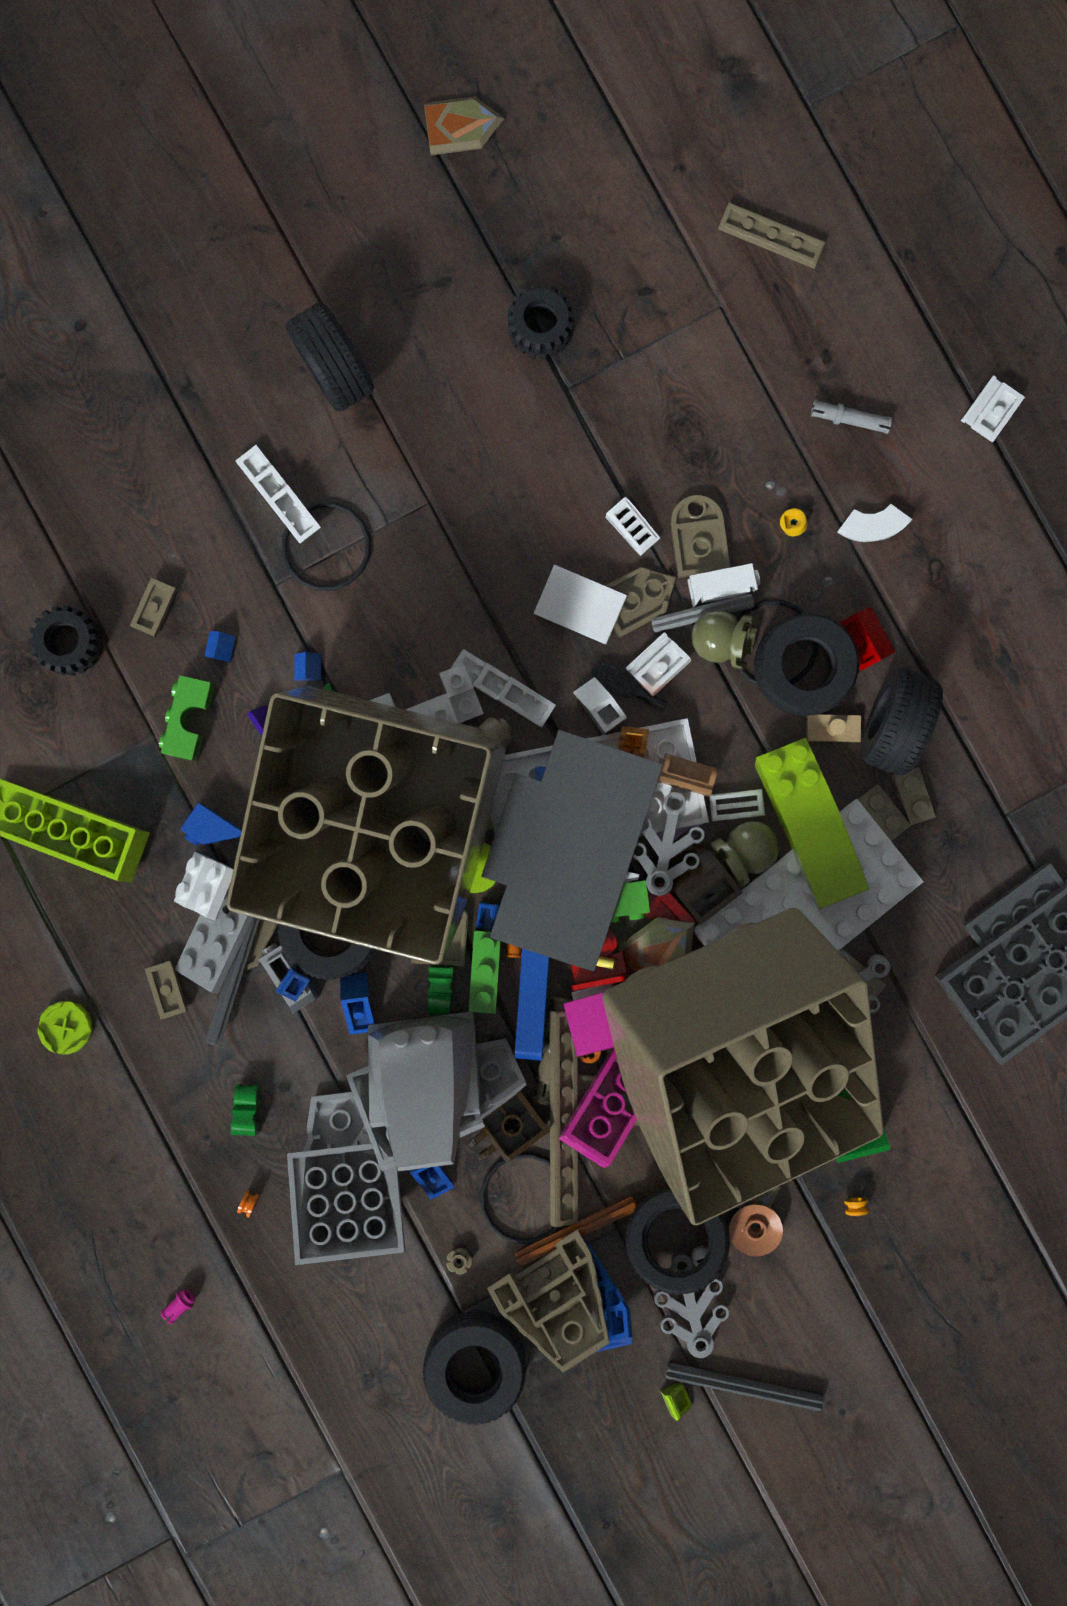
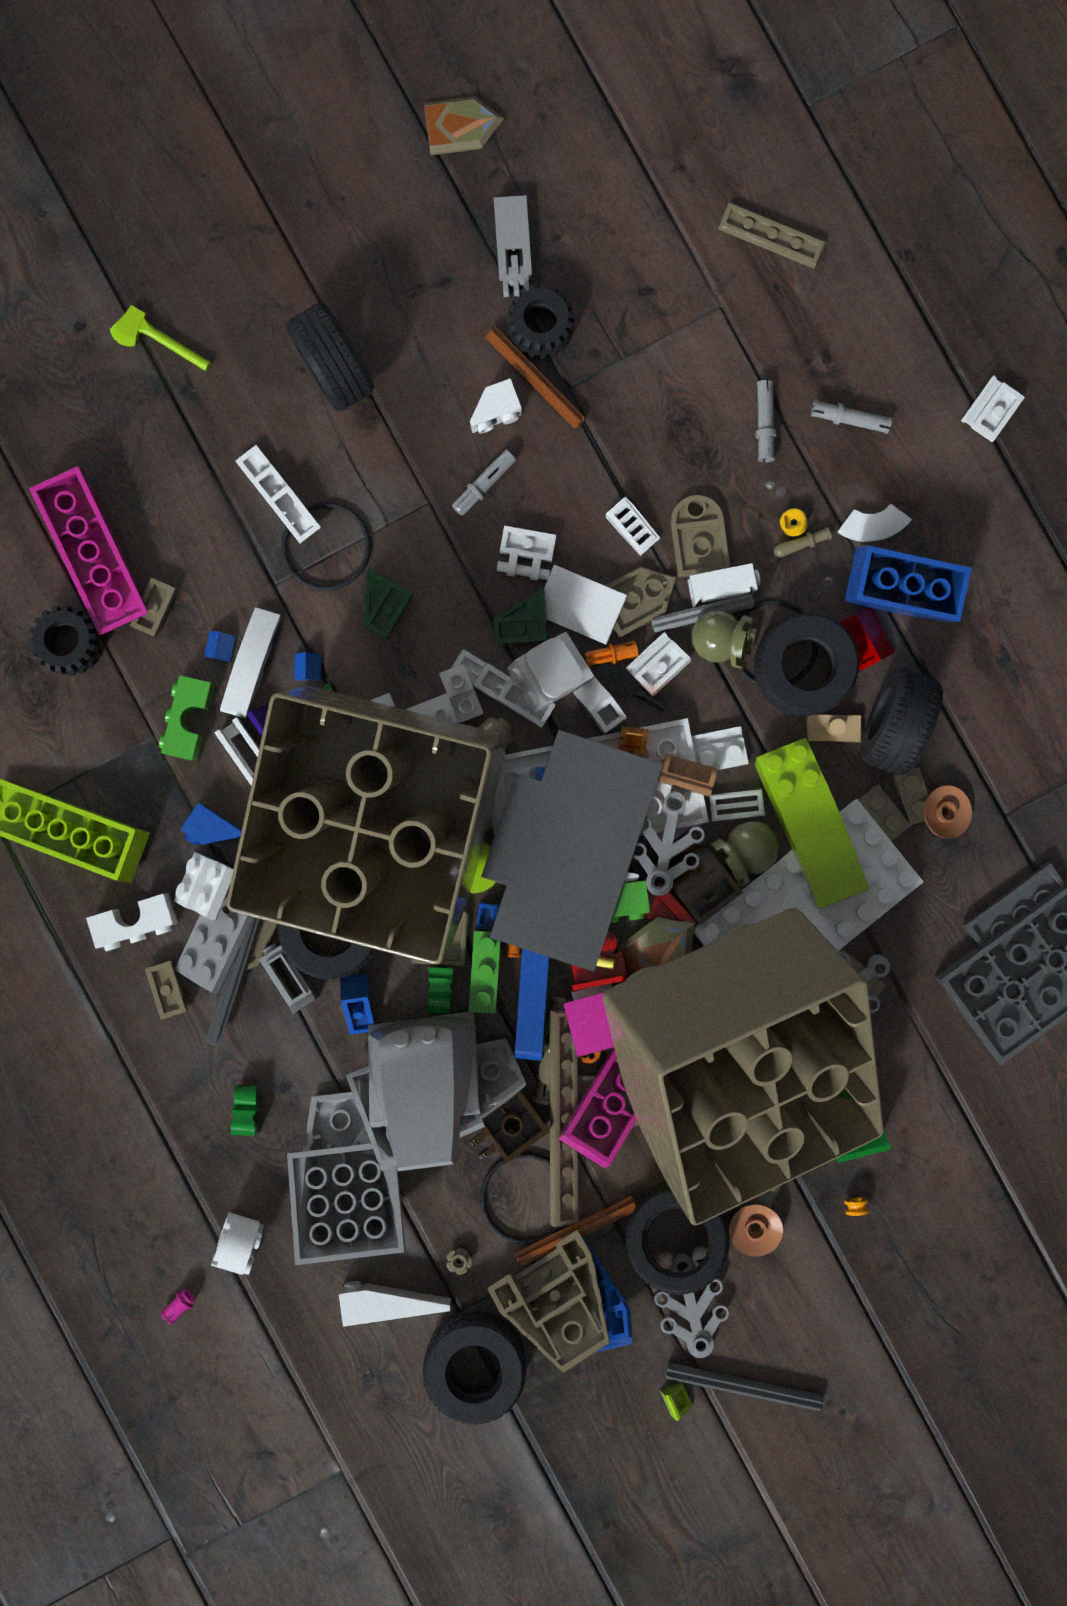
(65, 1027): lime tile -> none
(89, 549): none -> dark pink slope
(134, 321): none -> lime piece
(155, 915): none -> white arch
(225, 738): none -> white window
(236, 1244): none -> white brick
(248, 1203): orange bush -> none
(250, 663): none -> white slope
(293, 984): blue slope -> none
(377, 1303): none -> white slope
(383, 604): none -> dark green wing
(433, 1180): blue slope -> none
(482, 484): none -> light grey axle
(496, 406): none -> white slope
(513, 234): none -> light grey hinge
(523, 621): none -> dark green wing
(528, 545): none -> white plate
(535, 377): none -> dark orange axle
(550, 671): none -> white brick
(612, 653): none -> orange axle
(721, 748): none -> white plate
(766, 431): none -> light grey pin
(797, 544): none -> dark tan piece
(907, 584): none -> blue brick
(956, 808): none -> nougat dish

